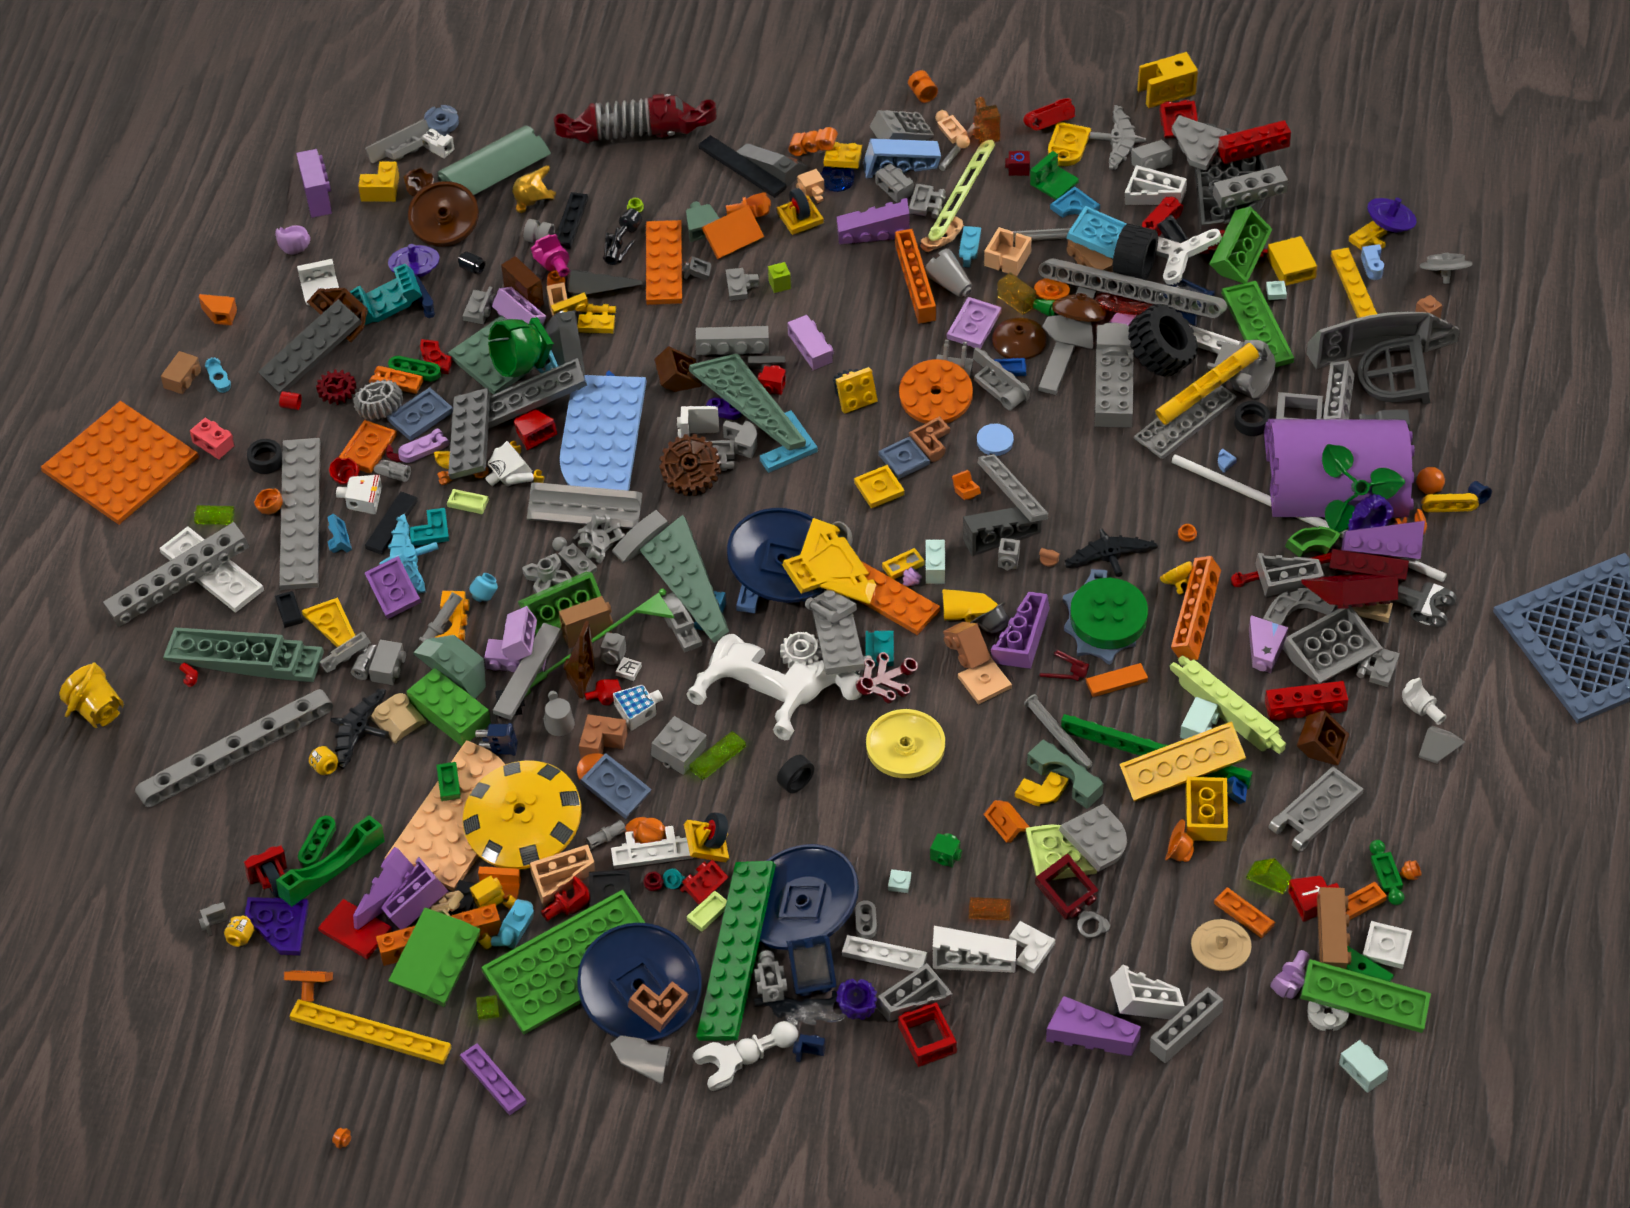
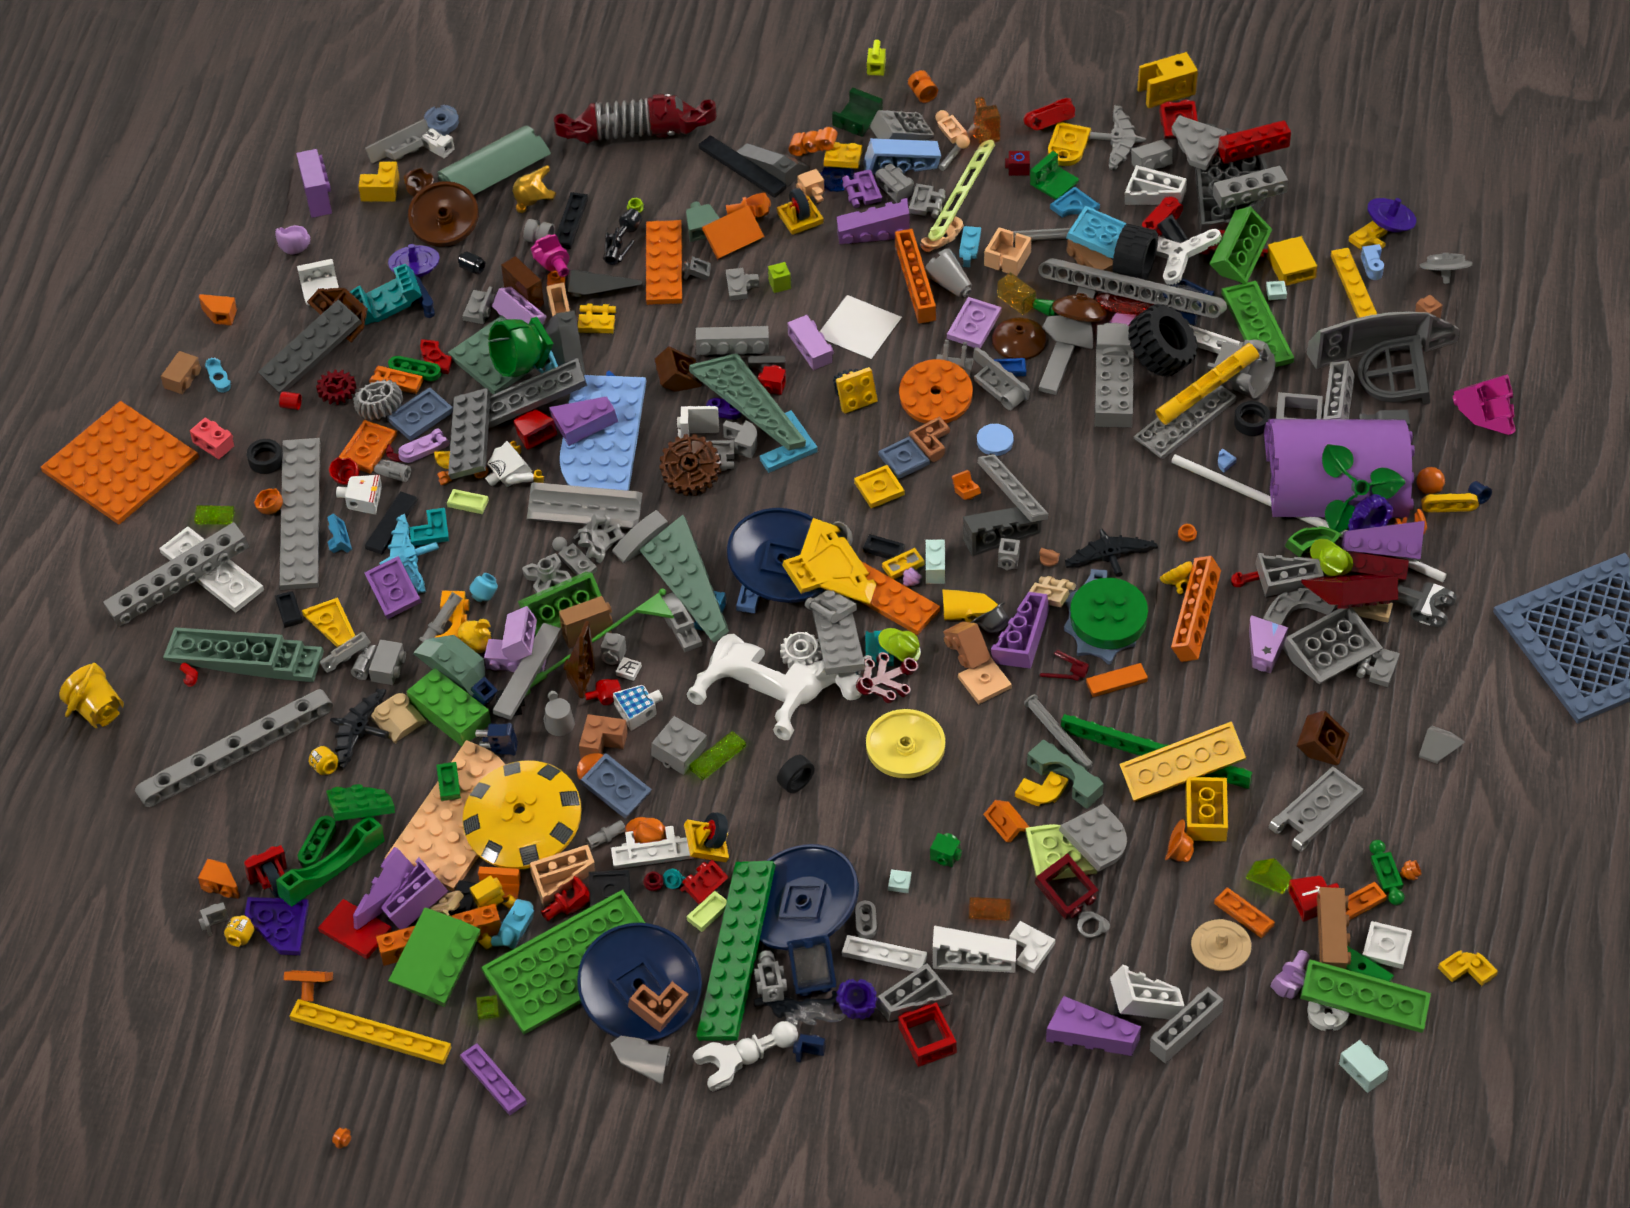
(218, 879): none -> orange slope
(359, 802): none -> green plate
(475, 634): none -> yellow hair
(483, 691): none -> dark blue leg
(574, 303): yellow piece -> none
(583, 418): none -> medium lavender wedge
(858, 113): none -> dark green panel
(859, 326): none -> white sticker
(867, 188): none -> medium lavender plate
(876, 59): none -> neon yellow brick
(883, 547): none -> black tile
(900, 643): none -> lime piece
(1051, 289): orange dish -> none
(1055, 589): none -> tan plate
(1199, 718): light aqua brick -> none
(1231, 707): yellowish green hinge -> none
(1236, 790): blue plate -> none
(1306, 700): red brick -> none
(1332, 558): none -> lime piece
(1420, 701): white piece -> none
(1474, 964): none -> yellow plate
(1488, 404): none -> dark pink brick

